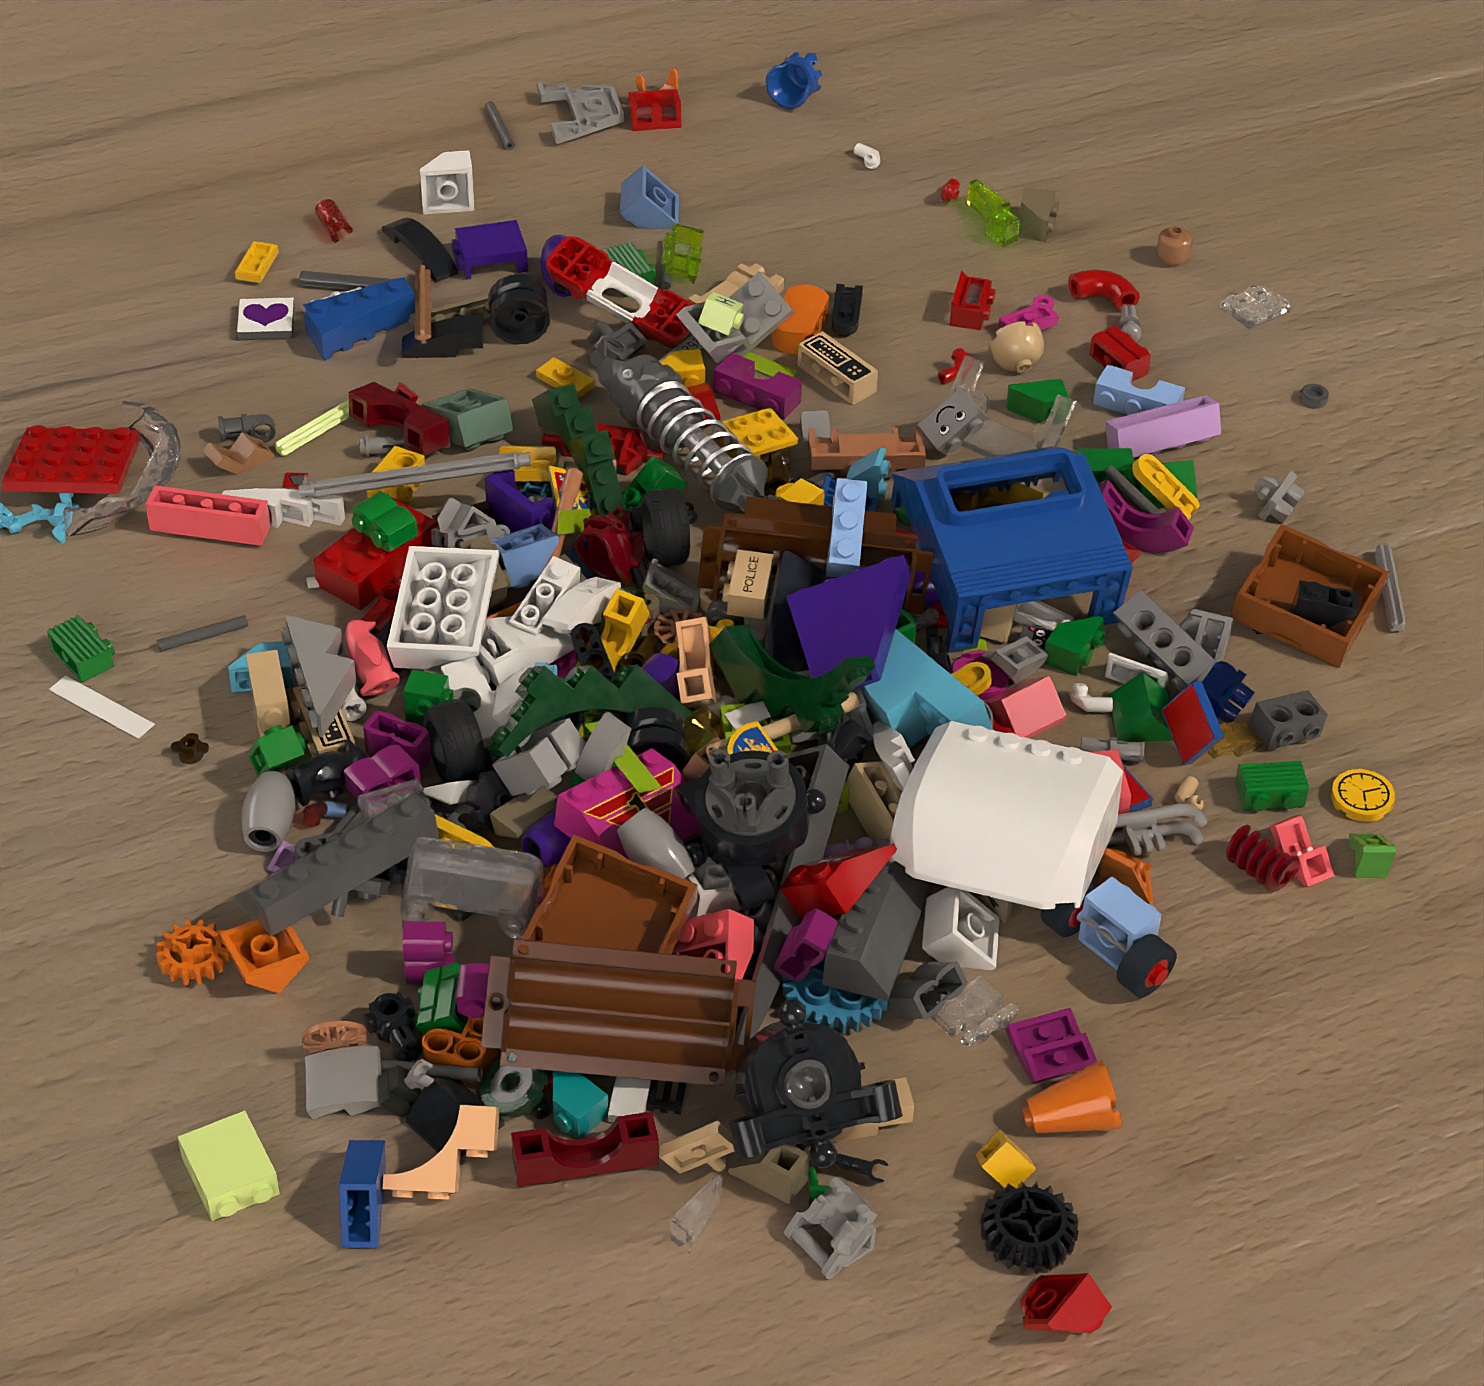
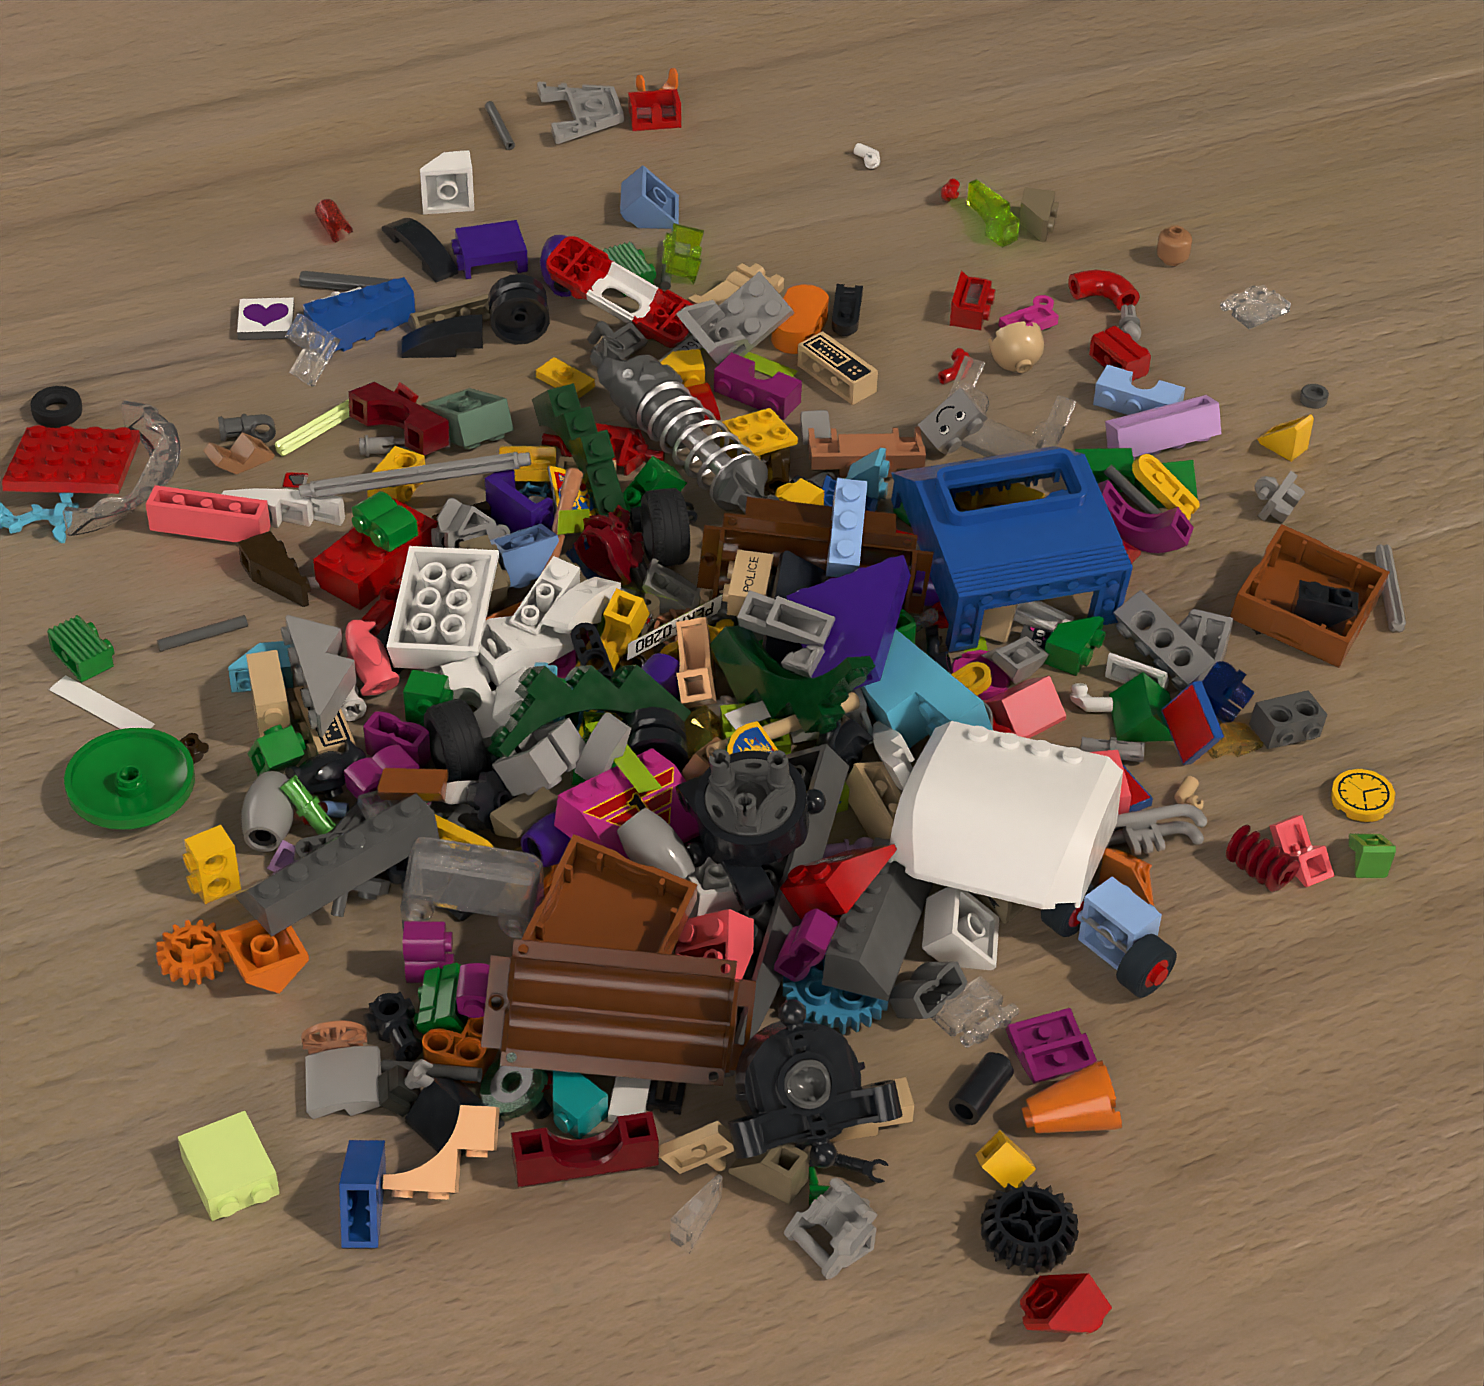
(54, 395): none -> black tyre
(129, 778): none -> green dish
(211, 864): none -> yellow brick
(256, 262): yellow plate -> none
(271, 567): none -> dark brown slope
(307, 806): none -> bright green pin
(317, 348): none -> clear plate
(404, 782): none -> dark orange slope
(422, 304): medium nougat axle -> none
(669, 629): none -> white sticker
(721, 314): yellowish green brick -> none
(784, 619): none -> light grey slope
(793, 80): blue hair -> none
(804, 660): none -> light grey tile
(981, 1088): none -> black brick
(1035, 398): green slope -> none
(1272, 785): green brick -> none
(1289, 438): none -> yellow slope

